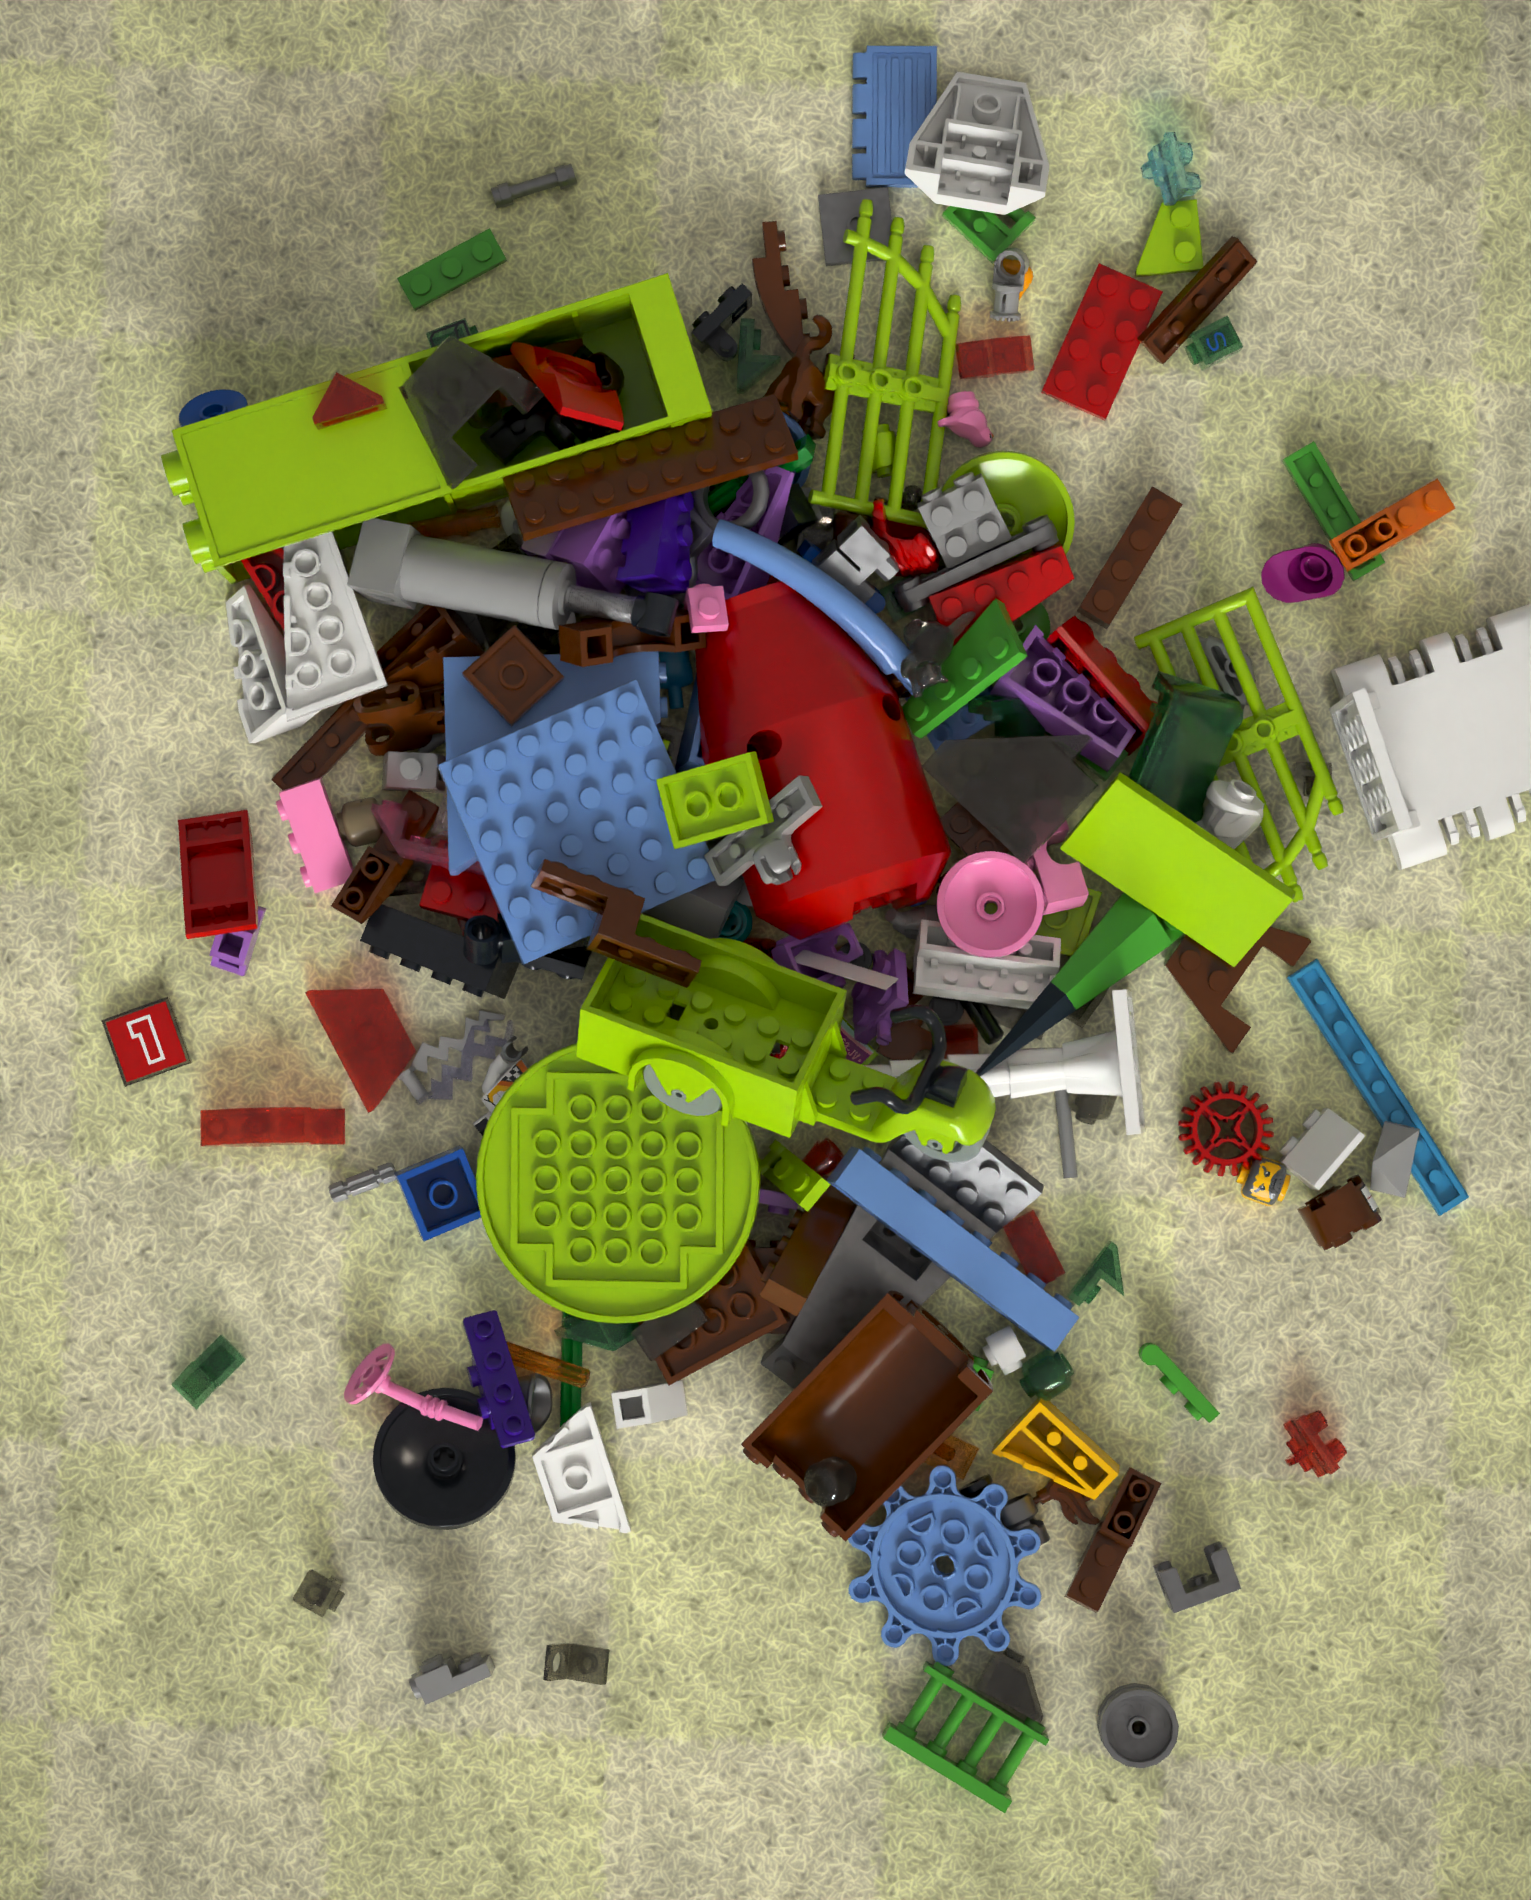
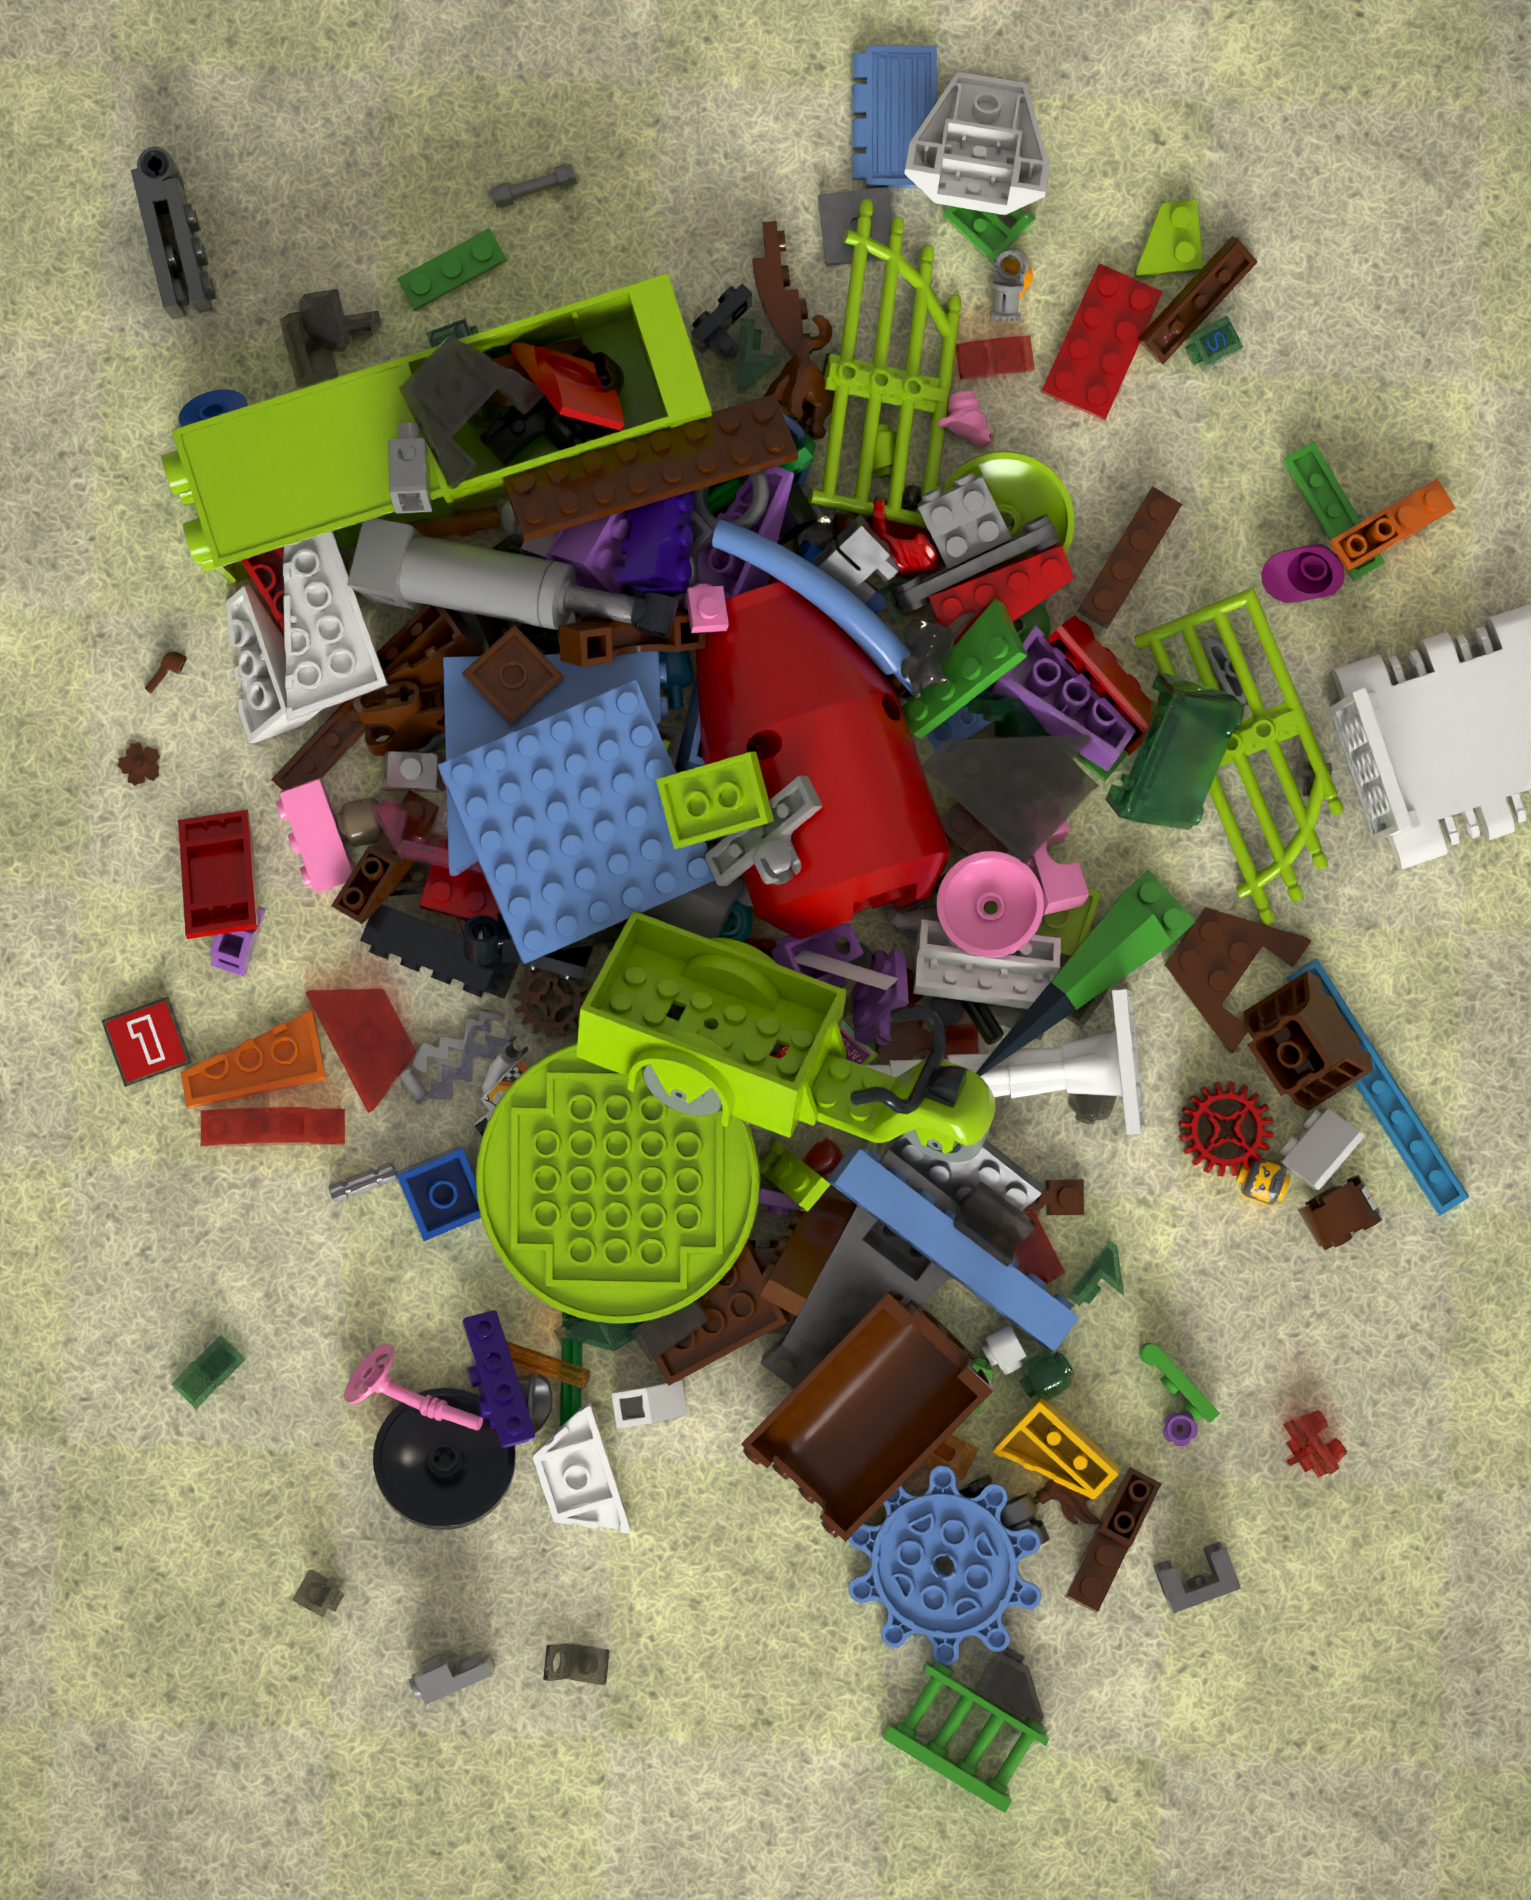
(140, 764): none -> reddish brown plant
(162, 192): none -> dark grey hinge
(171, 661): none -> reddish brown hand
(267, 1063): none -> orange wing
(308, 360): none -> clear smoke slope
(328, 326): none -> clear smoke brick
(345, 402): clear red slope -> none
(409, 470): none -> light grey torso
(535, 998): none -> reddish brown gear
(616, 923): reddish brown bracket -> none
(832, 1481): clear smoke head -> none
(992, 1222): none -> clear smoke panel
(1061, 1198): none -> reddish brown plate
(1066, 1134): light grey bar -> none
(1133, 1704): flat silver wheel -> none
(1168, 171): clear light blue hips -> none
(1177, 869): lime tile -> none
(1189, 1428): none -> medium lavender plate
(1231, 811): white animal -> none
(1305, 1042): none -> reddish brown slope
(1394, 1159): light grey slope -> none

